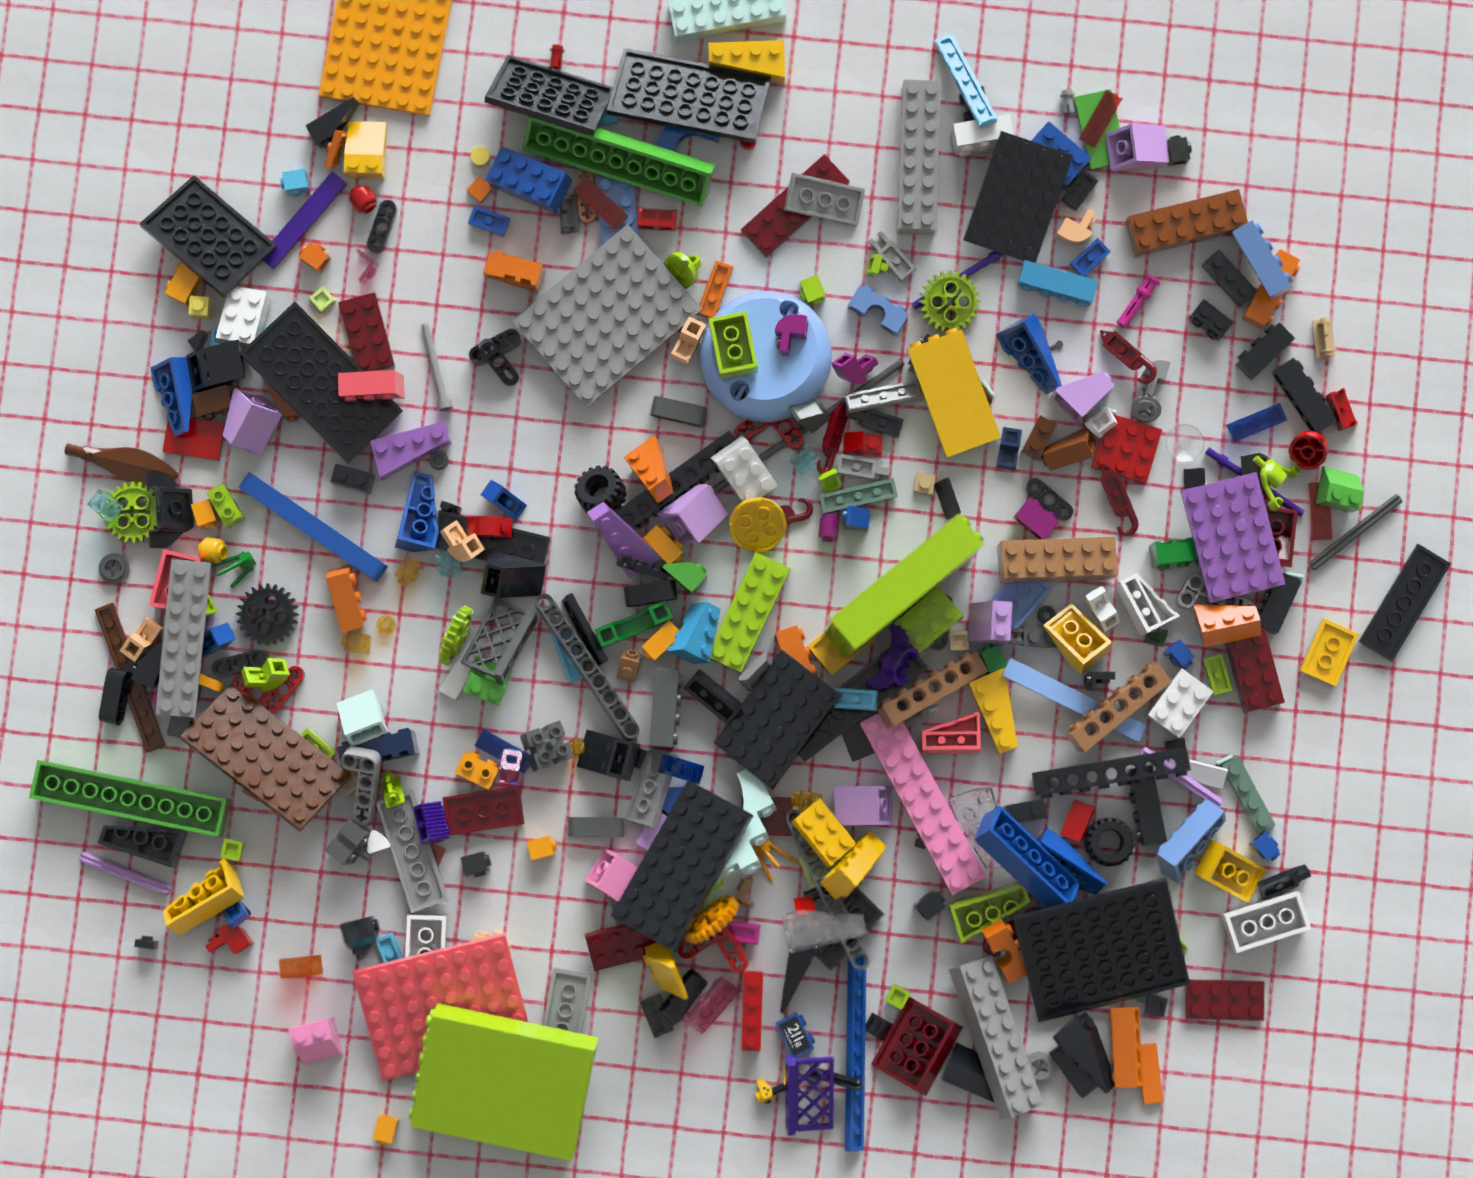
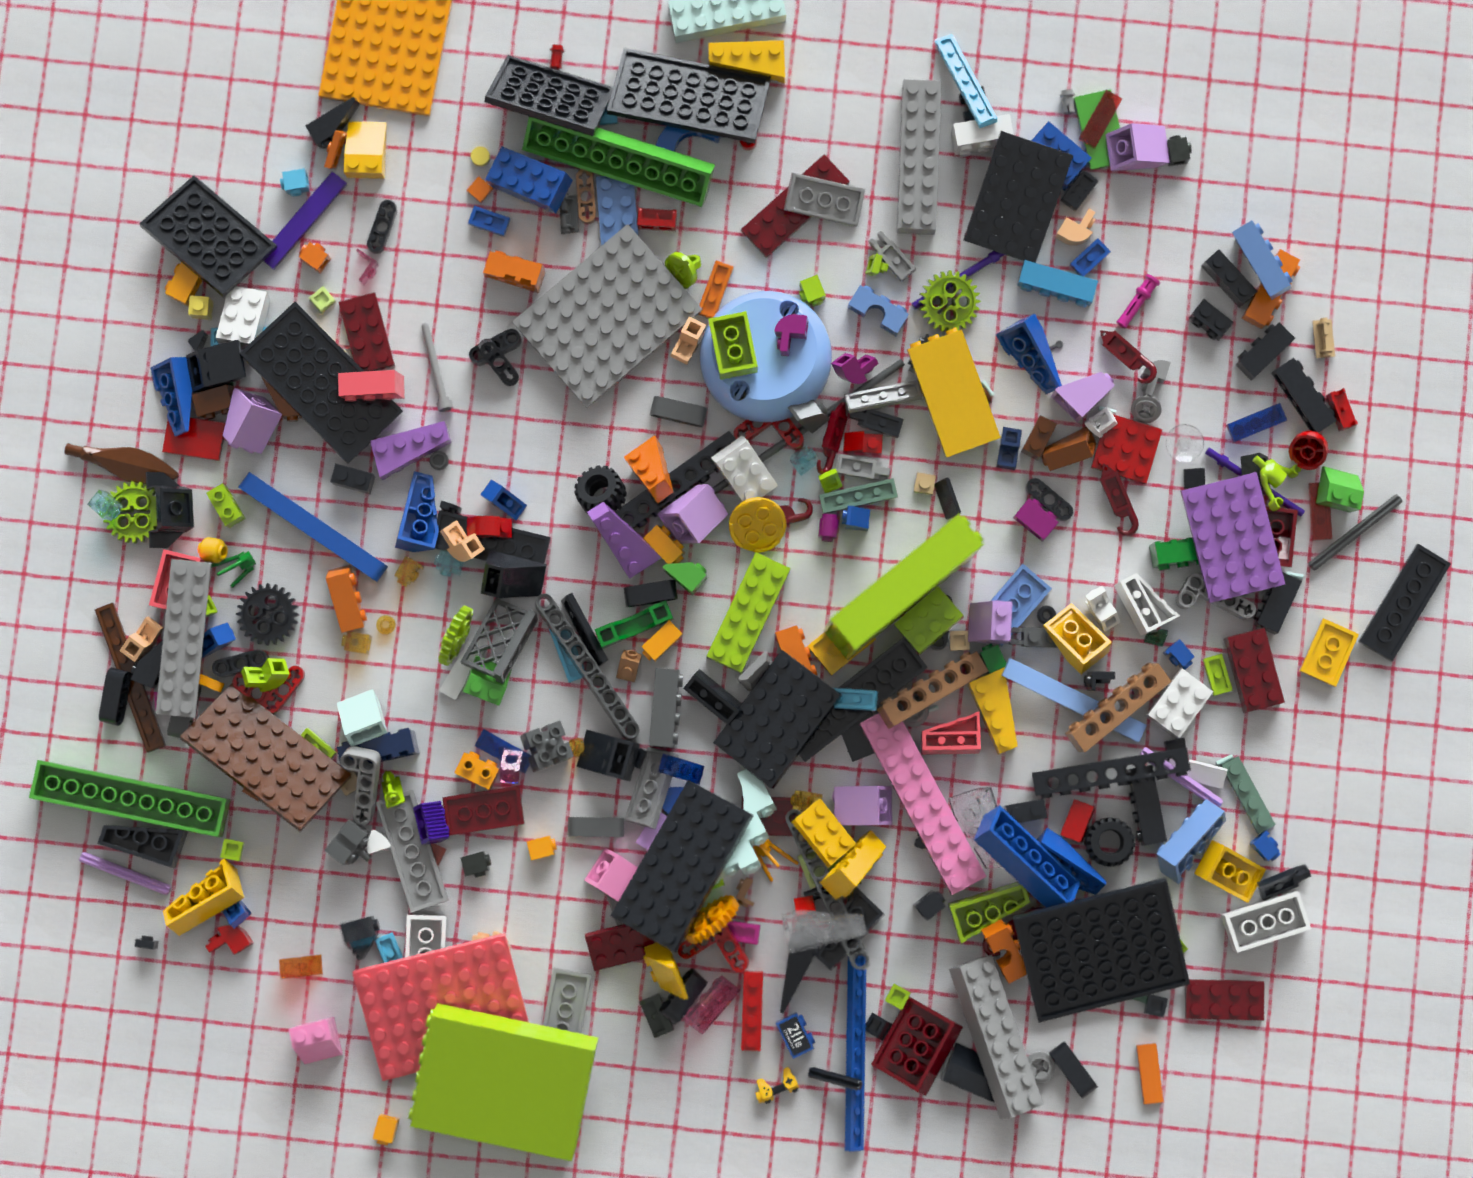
(109, 561): dark grey gear -> none
(205, 514): light orange brick -> none
(362, 199): red head -> none
(600, 203): clear red tile -> none
(641, 566): black hinge -> none
(697, 634): dark azure wedge -> none
(792, 1092): dark purple fence -> none
(894, 660): dark purple helmet -> none
(1057, 560): medium nougat brick -> none
(1083, 1043): black wedge -> none
(1126, 1046): orange brick -> none
(1186, 222): dark orange brick -> none
(1226, 623): orange wedge -> none

